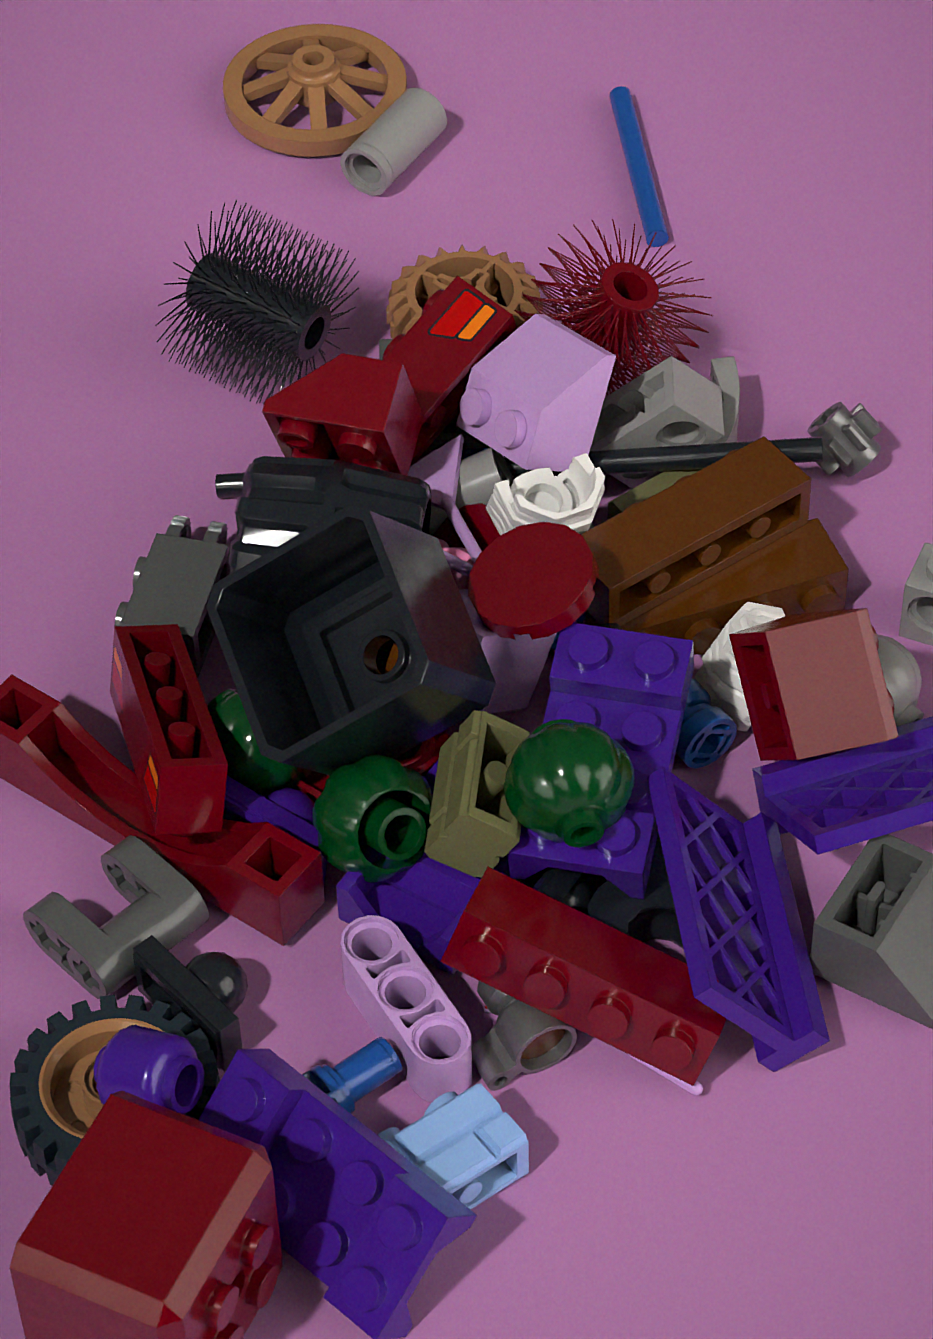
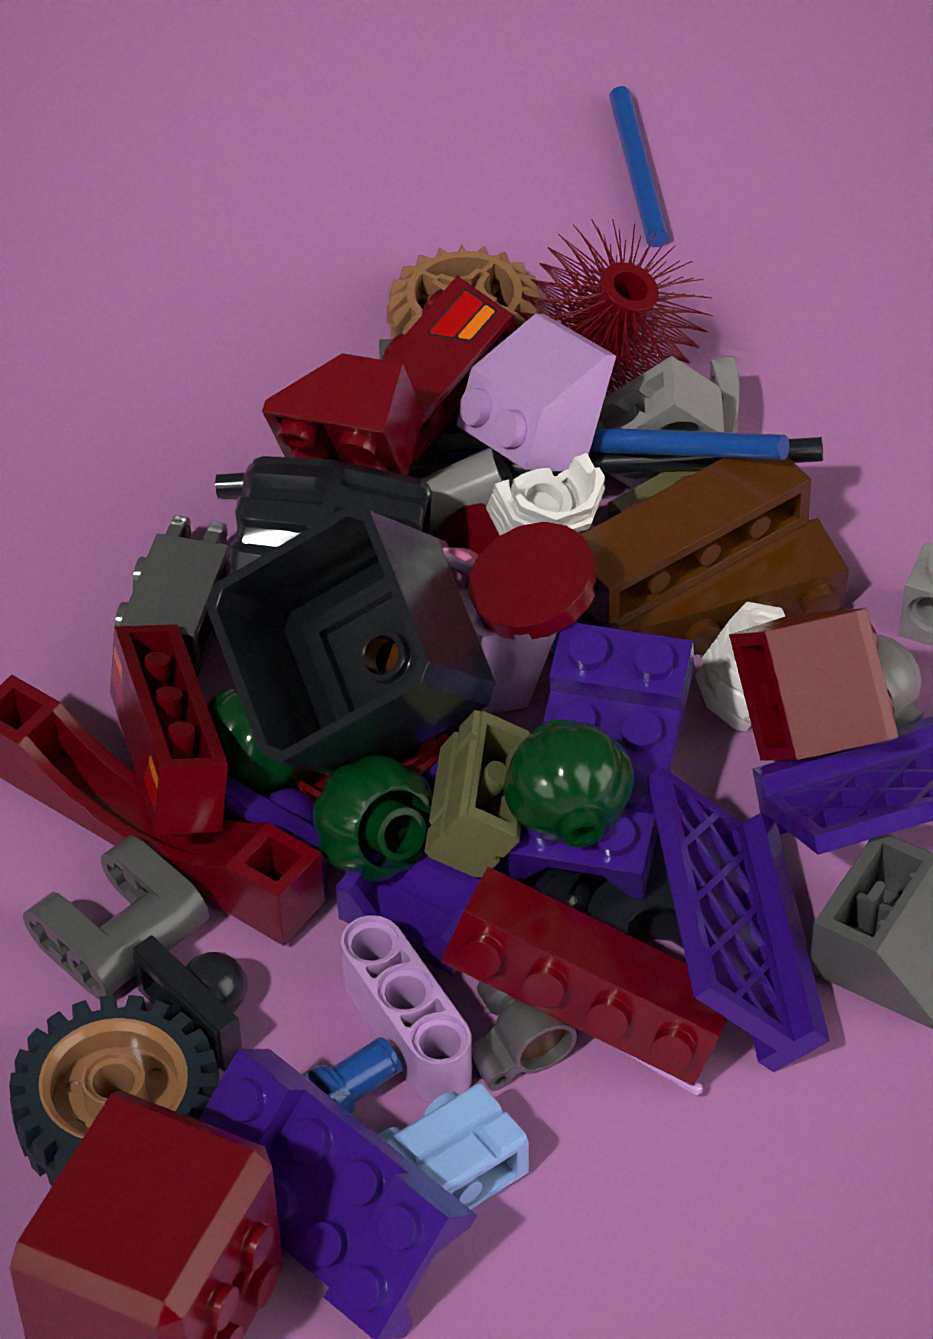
(150, 1066): dark purple head -> none
(257, 304): black piece -> none
(314, 80): medium nougat wheel -> none
(393, 141): light grey pin -> none
(442, 474): lavender piece -> none
(691, 443): none -> blue bar
(704, 730): blue wheel -> none
(846, 438): flat silver gear -> none

